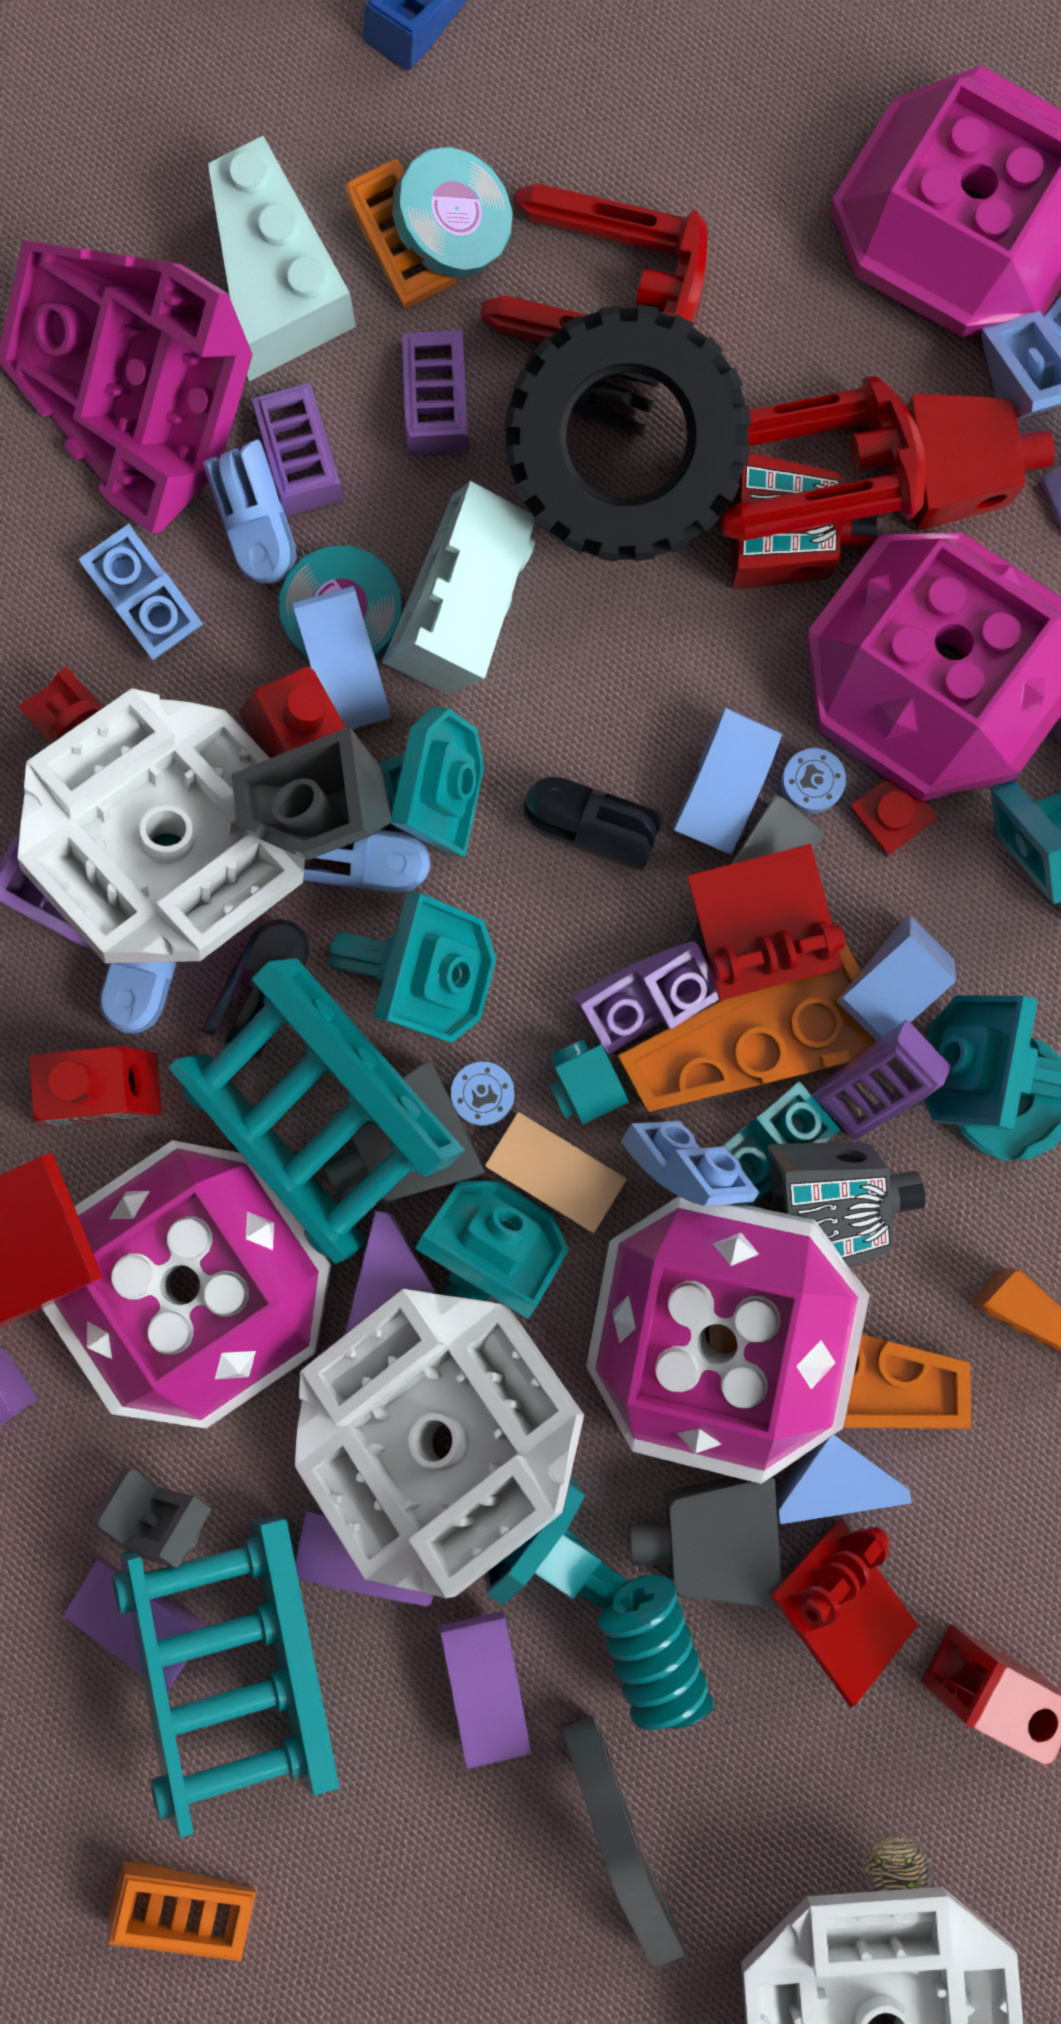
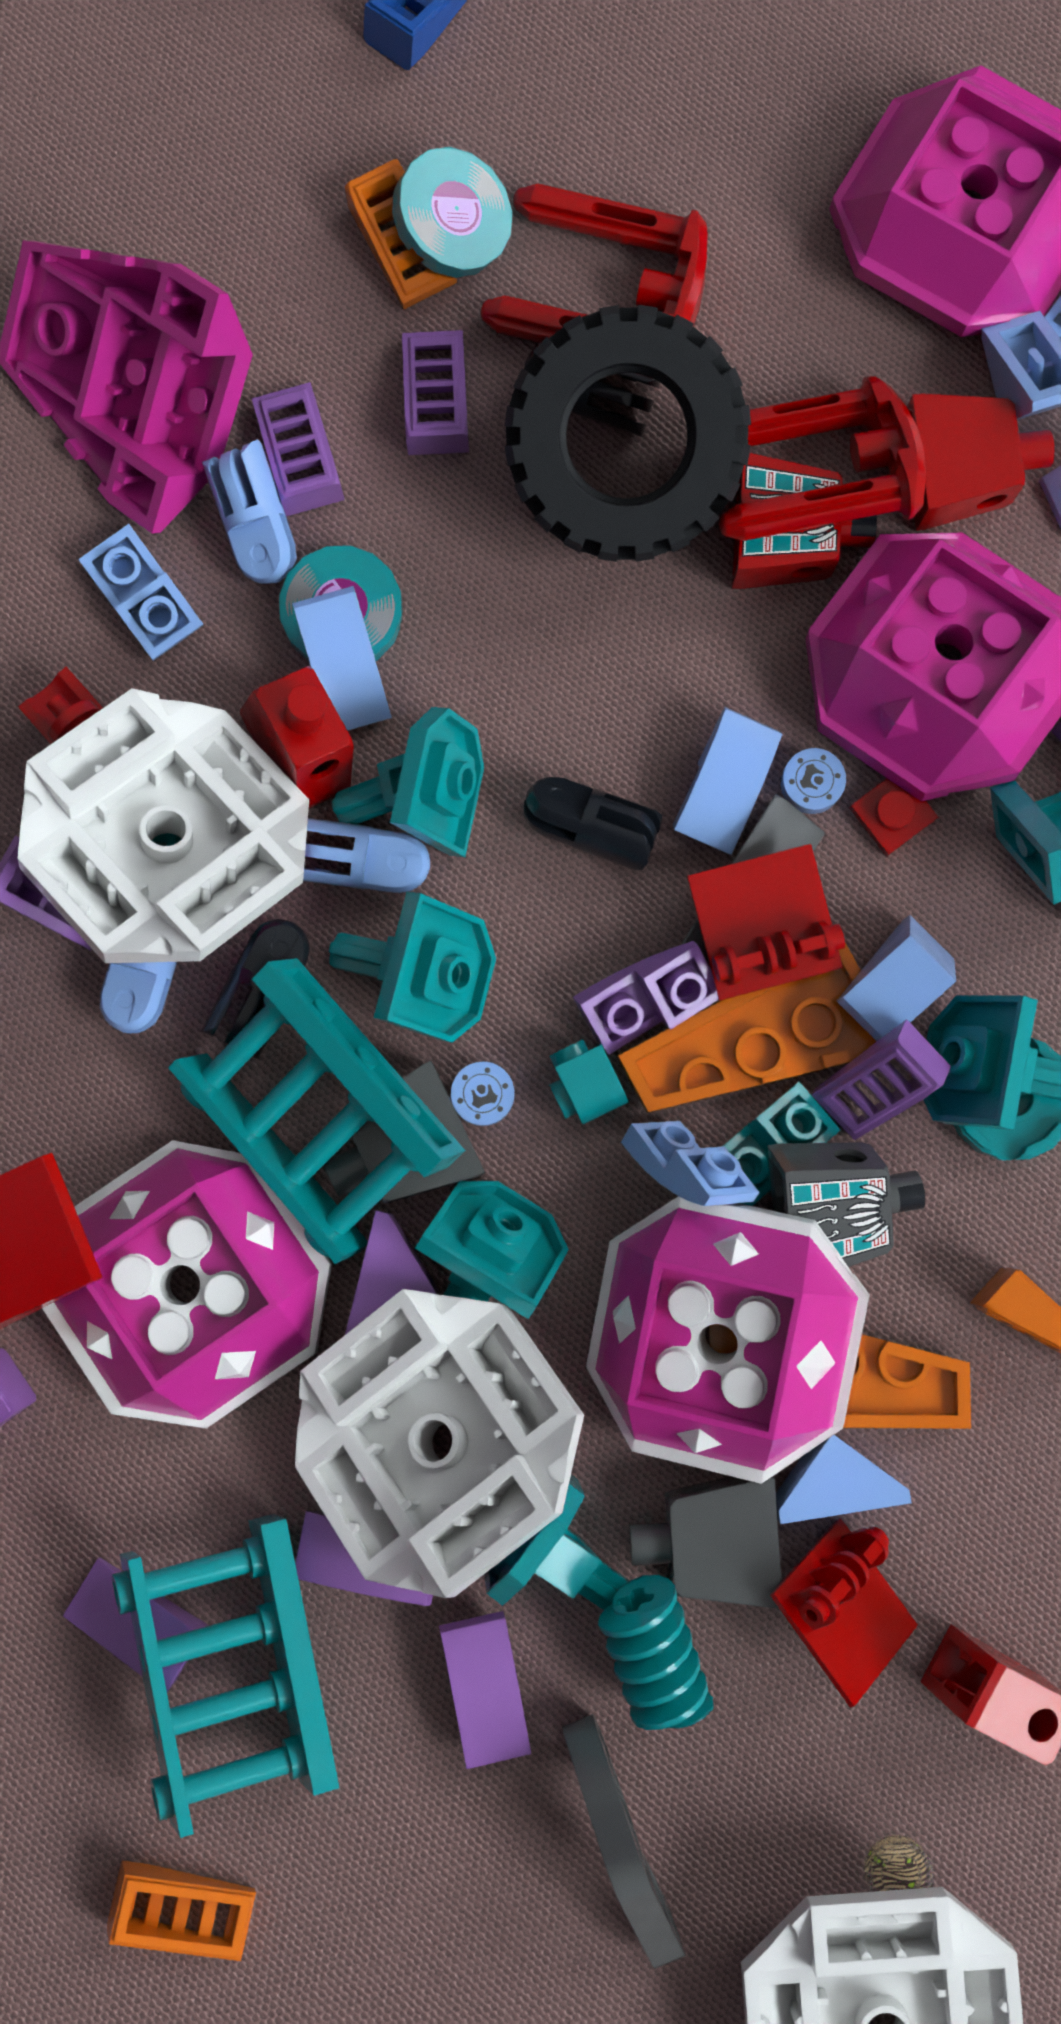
(94, 1086): red torso -> none
(151, 1519): dark grey bracket -> none
(274, 261): light aqua wedge -> none
(313, 796): dark grey slope -> none
(462, 591): light aqua wedge -> none
(556, 1172): light nougat tile -> none

